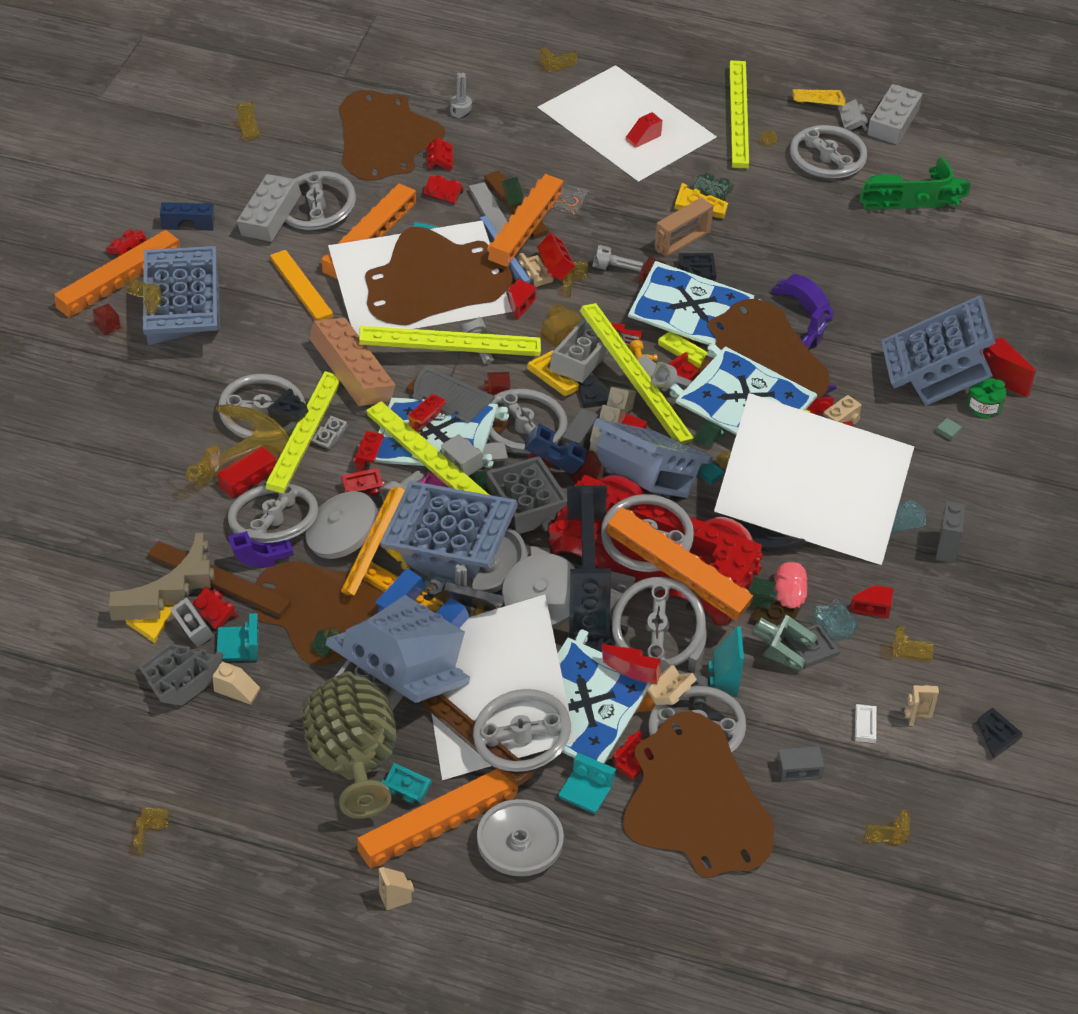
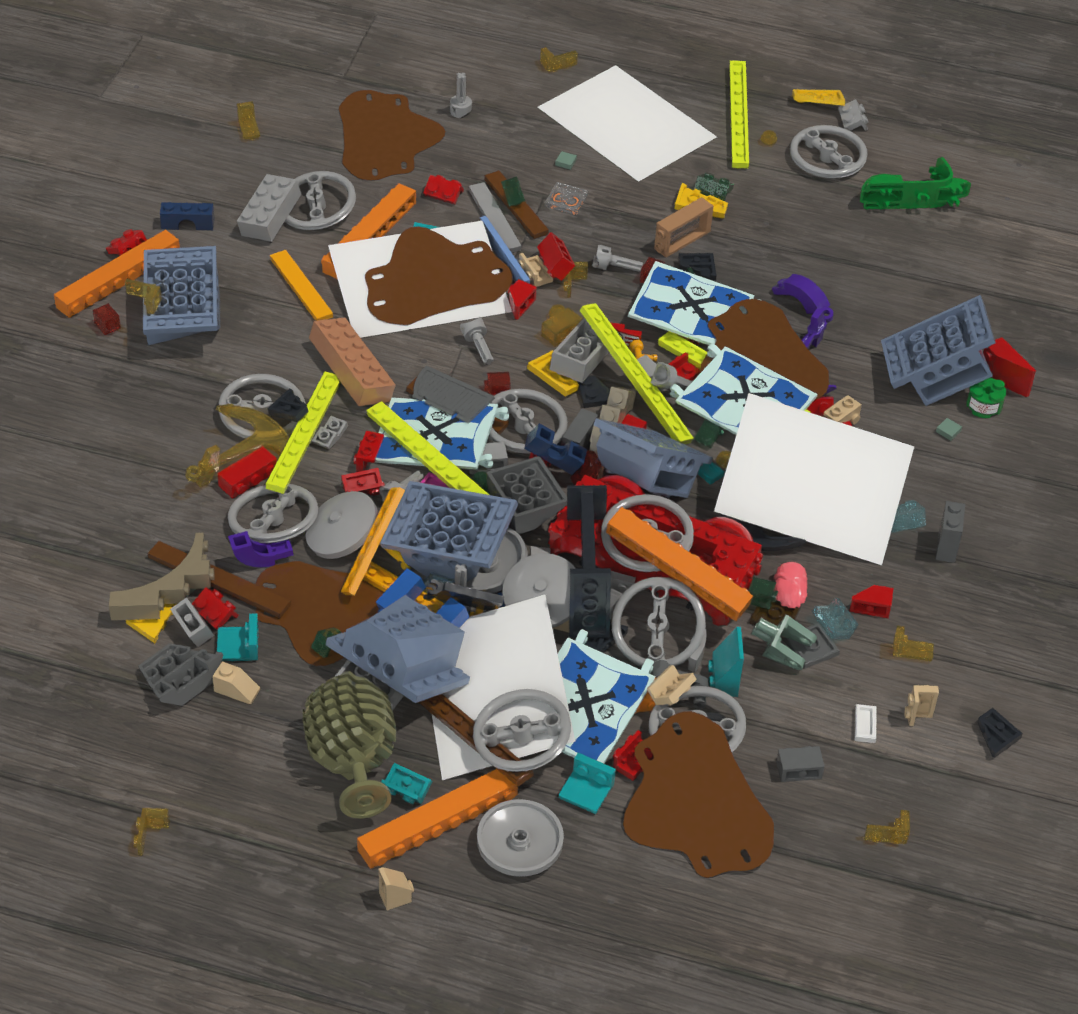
(425, 412): red bracket -> none
(439, 153): red bracket -> none
(449, 341): neon yellow plate -> none
(463, 454): light grey brick -> none
(525, 220): orange brick -> none
(566, 160): none -> sand green tile
(632, 663): red slope -> none
(645, 129): red slope -> none
(894, 114): light grey brick -> none

